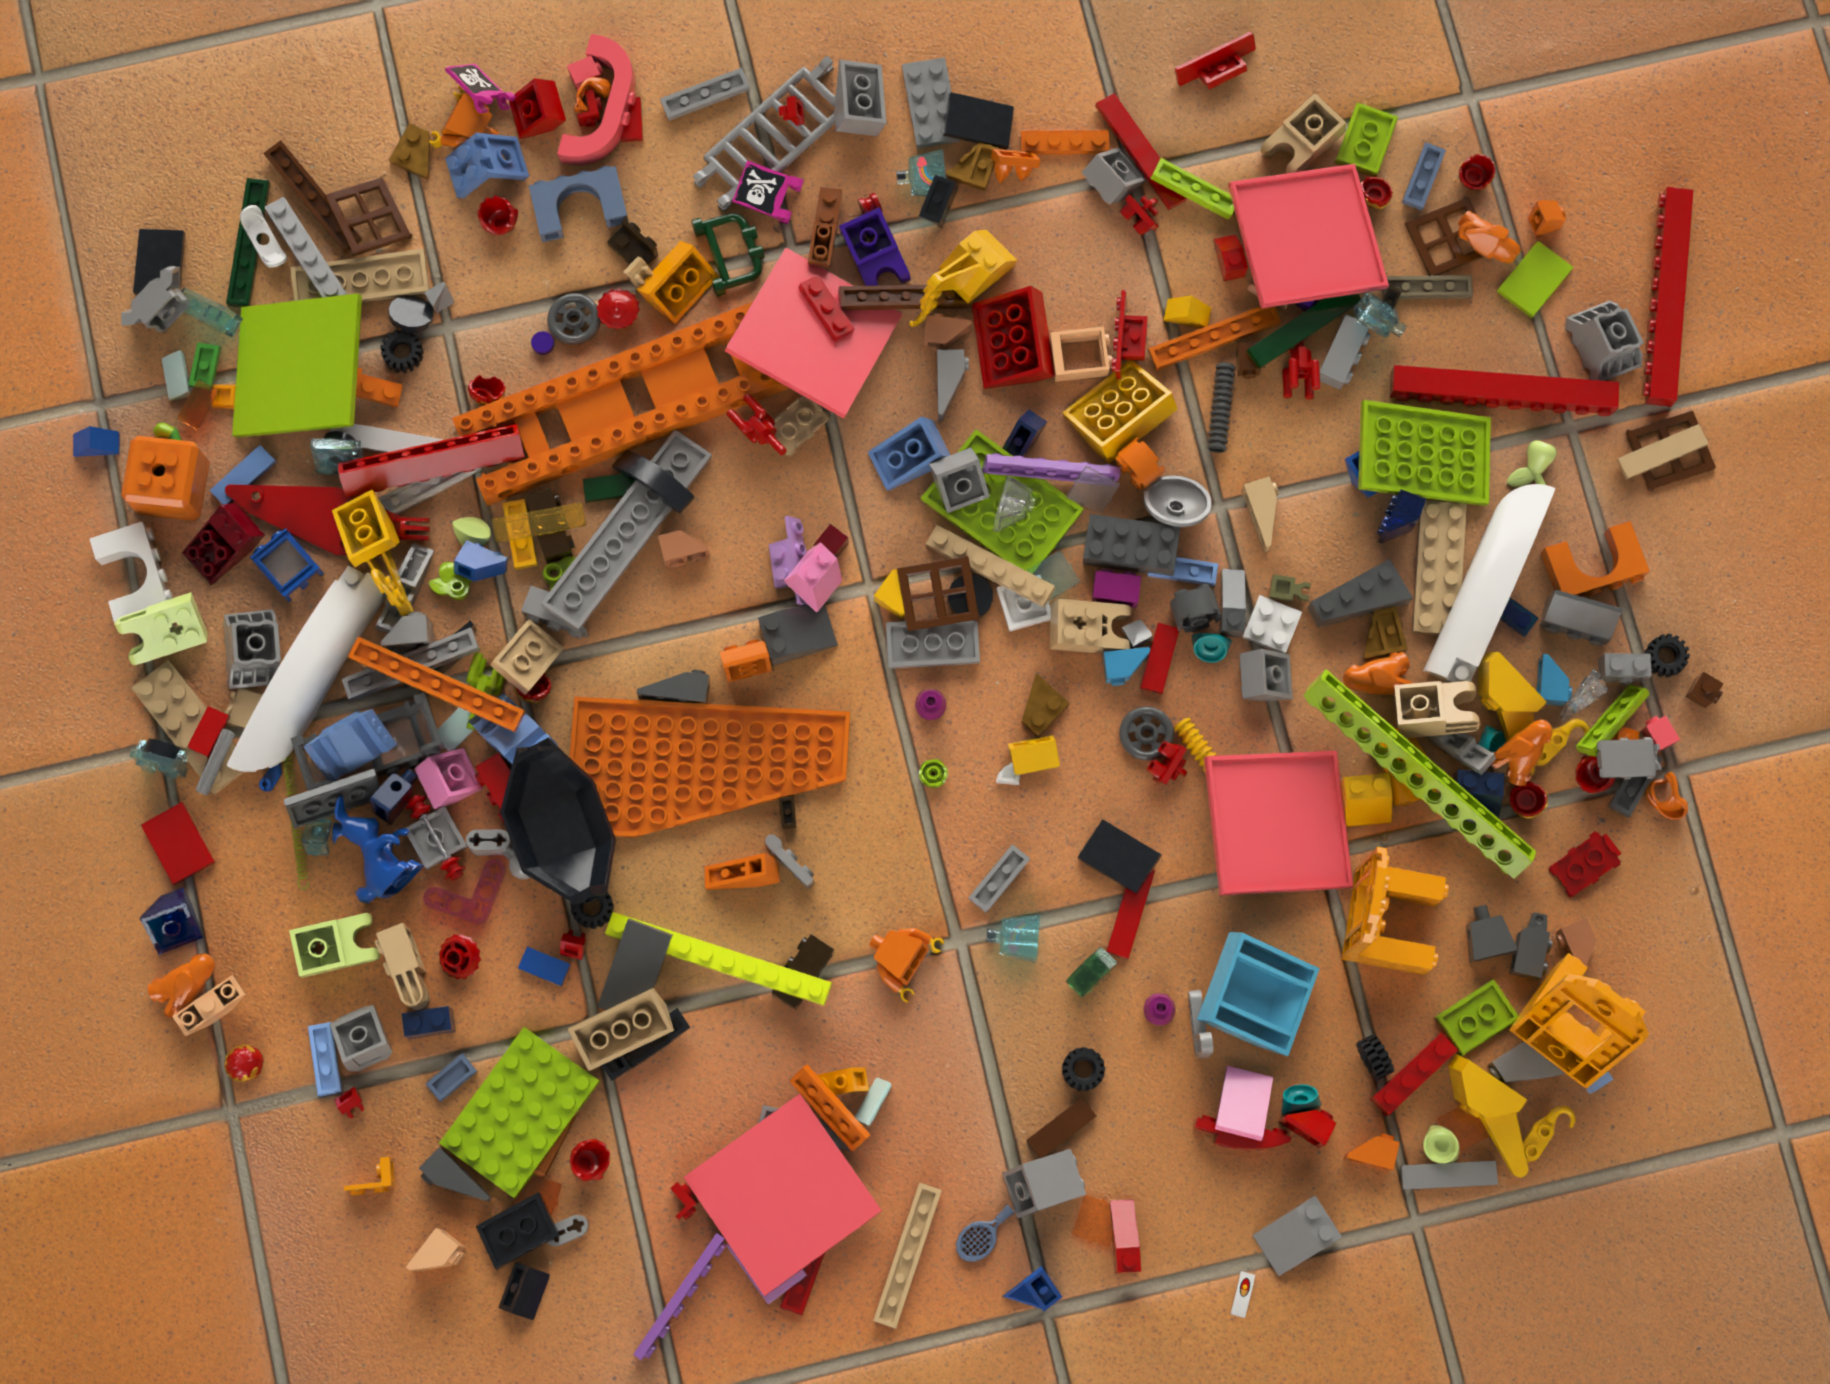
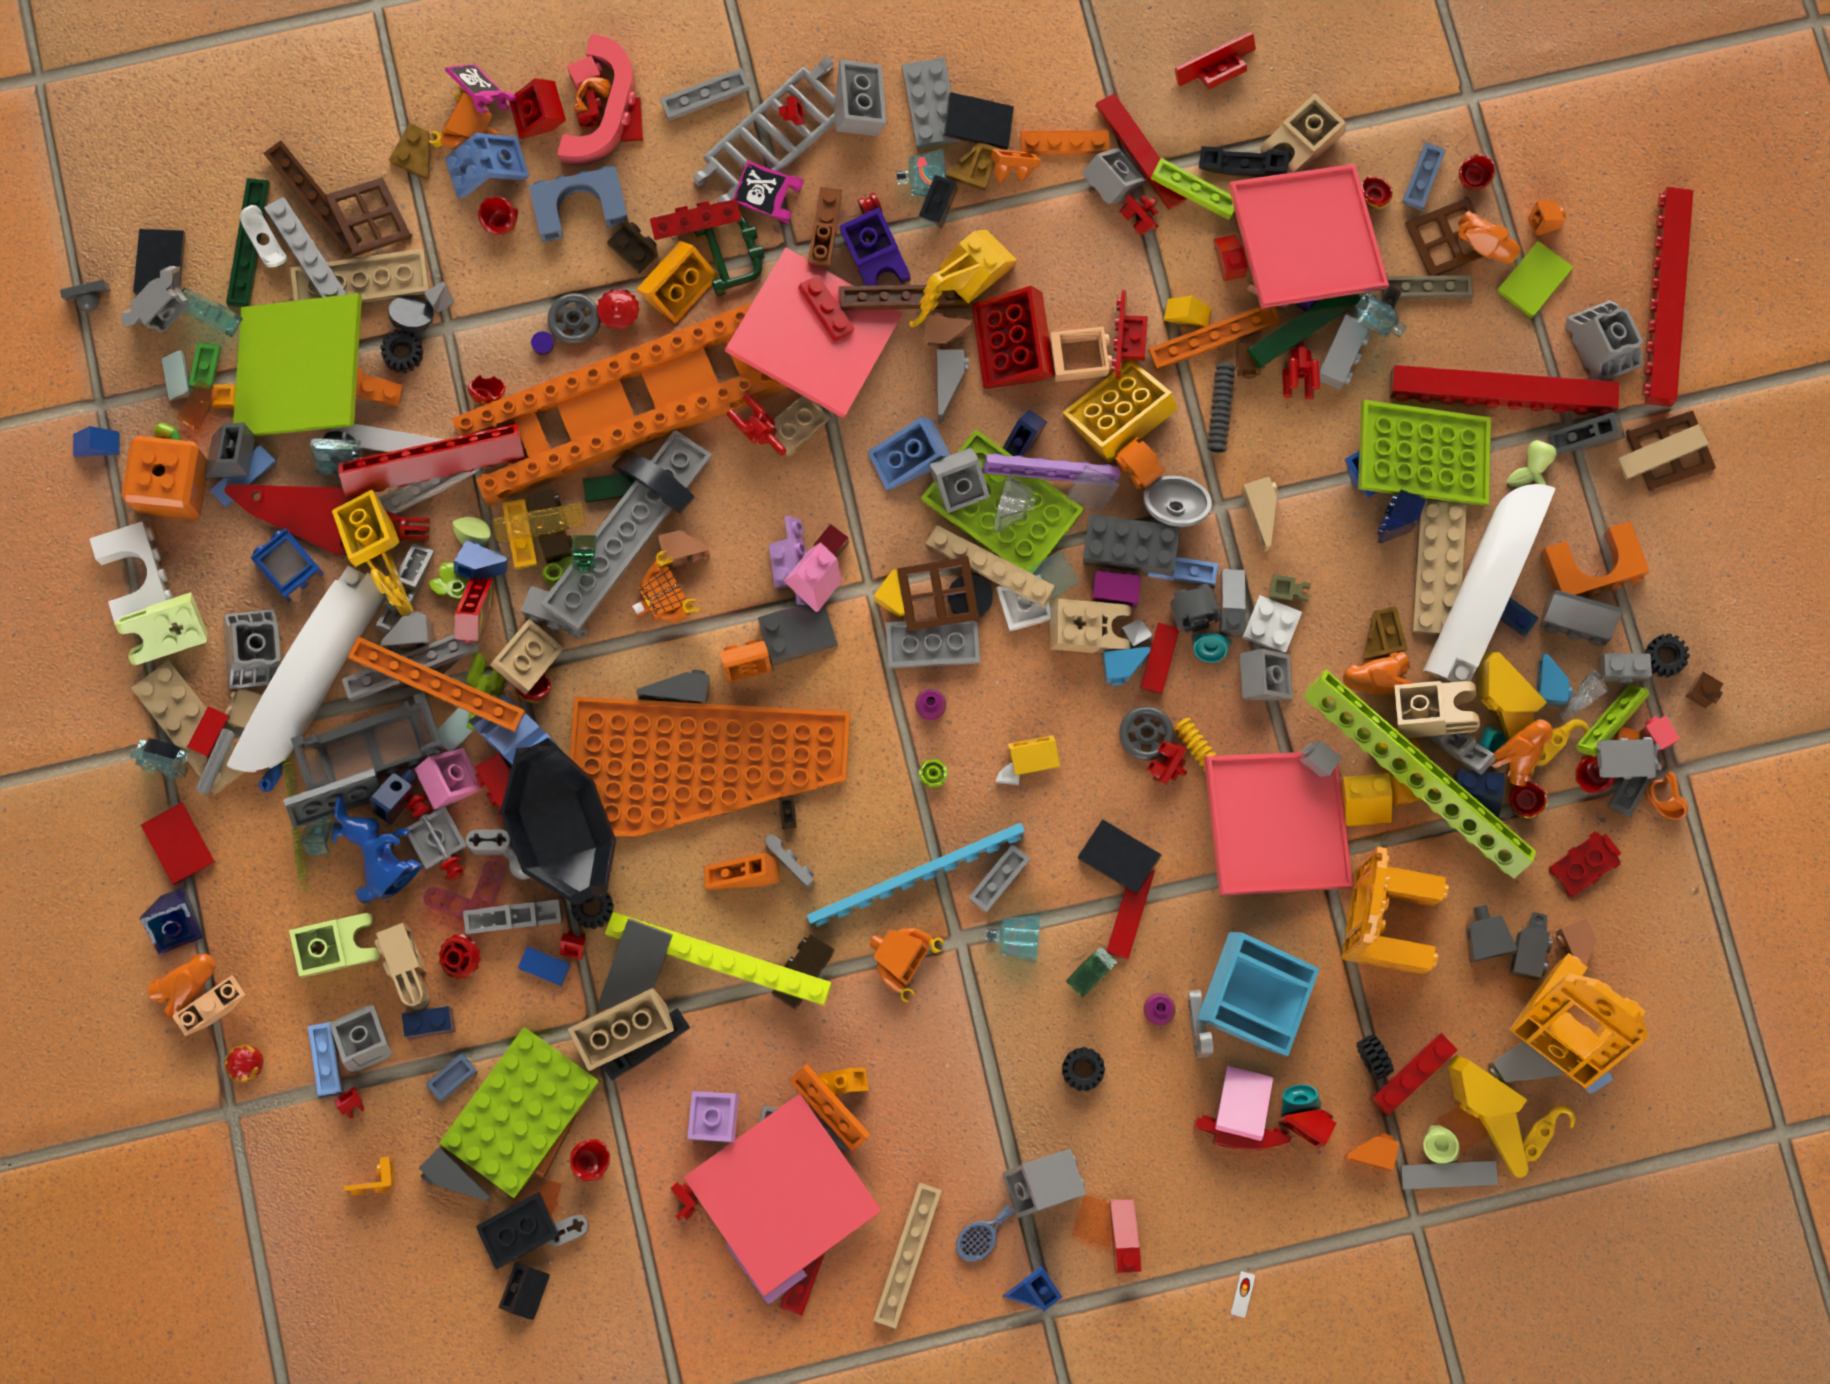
(86, 294): none -> dark grey tile
(222, 542): dark red slope -> none
(230, 451): none -> dark grey slope
(349, 744): medium blue slope -> none
(437, 1252): light nougat slope -> none
(473, 609): none -> red brick
(512, 916): none -> light grey slope
(584, 552): none -> clear green slope
(638, 272): tan tile -> none
(662, 594): none -> orange torso
(675, 1305): medium lavender plate -> none
(695, 219): none -> red bracket
(713, 1116): none -> lavender plate
(873, 1101): light aqua slope -> none
(906, 880): none -> medium azure plate
(1042, 706): pearl gold wing -> none
(1061, 1128): reddish brown tile -> none
(1244, 163): none -> black slope
(1297, 1235): light grey slope -> none
(1320, 758): none -> light grey brick
(1362, 595): dark grey wedge -> none
(1366, 139): lime tile -> none
(1477, 1017): lime tile -> none
(1588, 434): none -> dark grey slope

